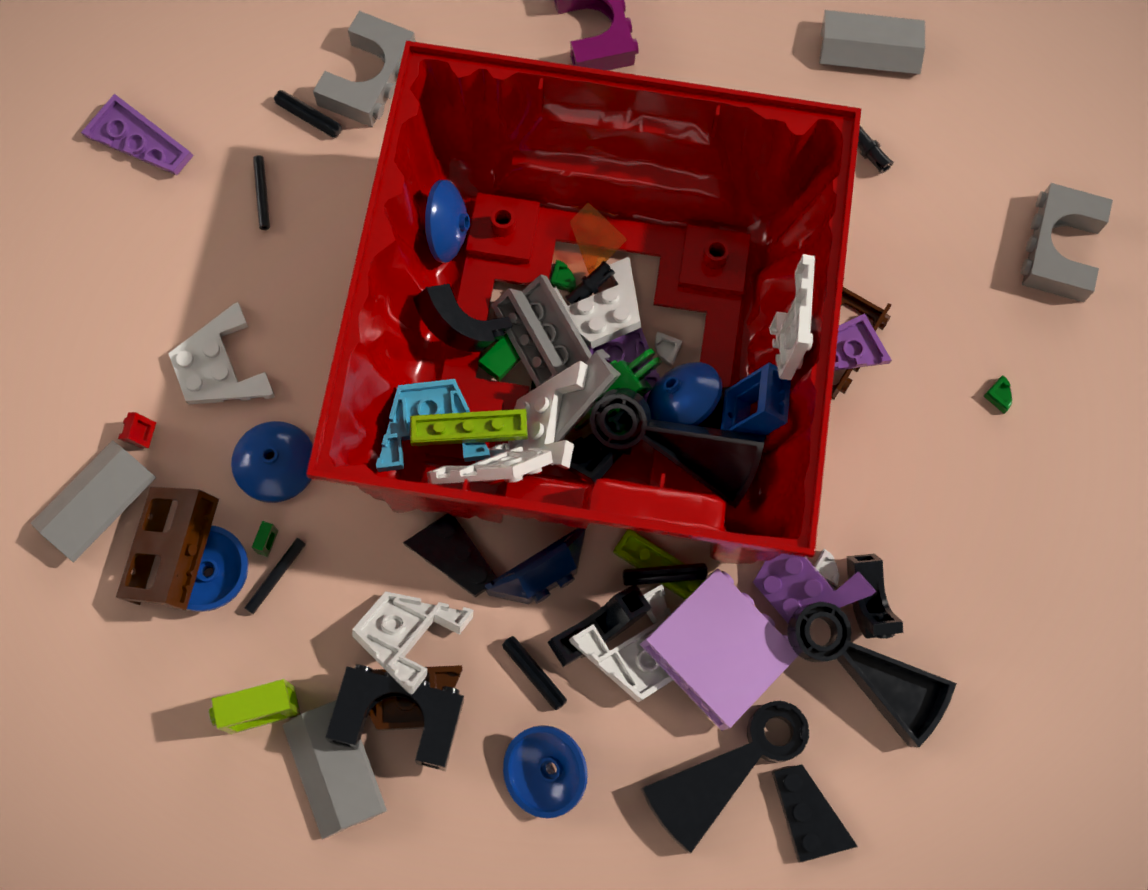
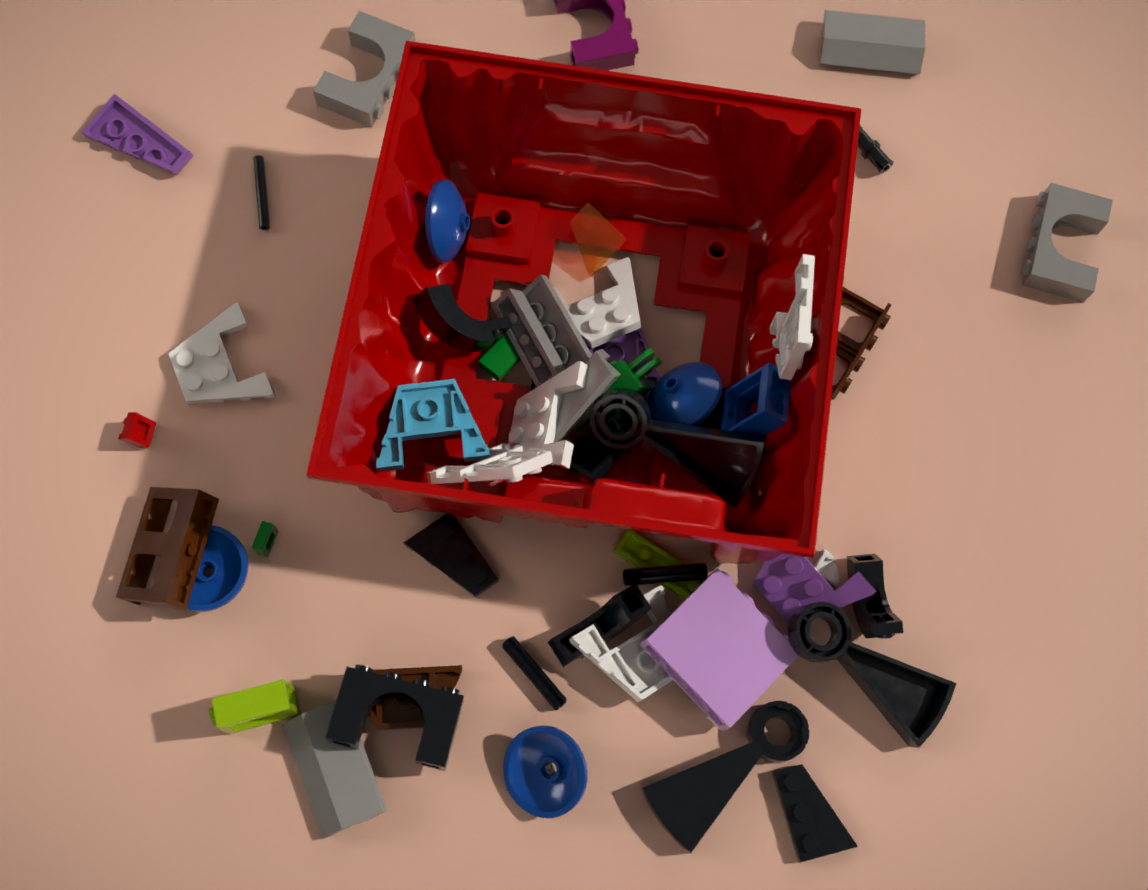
(93, 501): light grey slope -> none
(275, 576): black piece -> none
(283, 474): blue dish -> none
(307, 113): black axle -> none
(394, 628): white wing -> none
(468, 427): lime tile -> none
(541, 572): dark blue wedge -> none
(562, 277): green tile -> none
(590, 283): black pin -> none
(667, 348): white tile -> none
(859, 345): medium lavender wing -> none
(1000, 394): green tile -> none

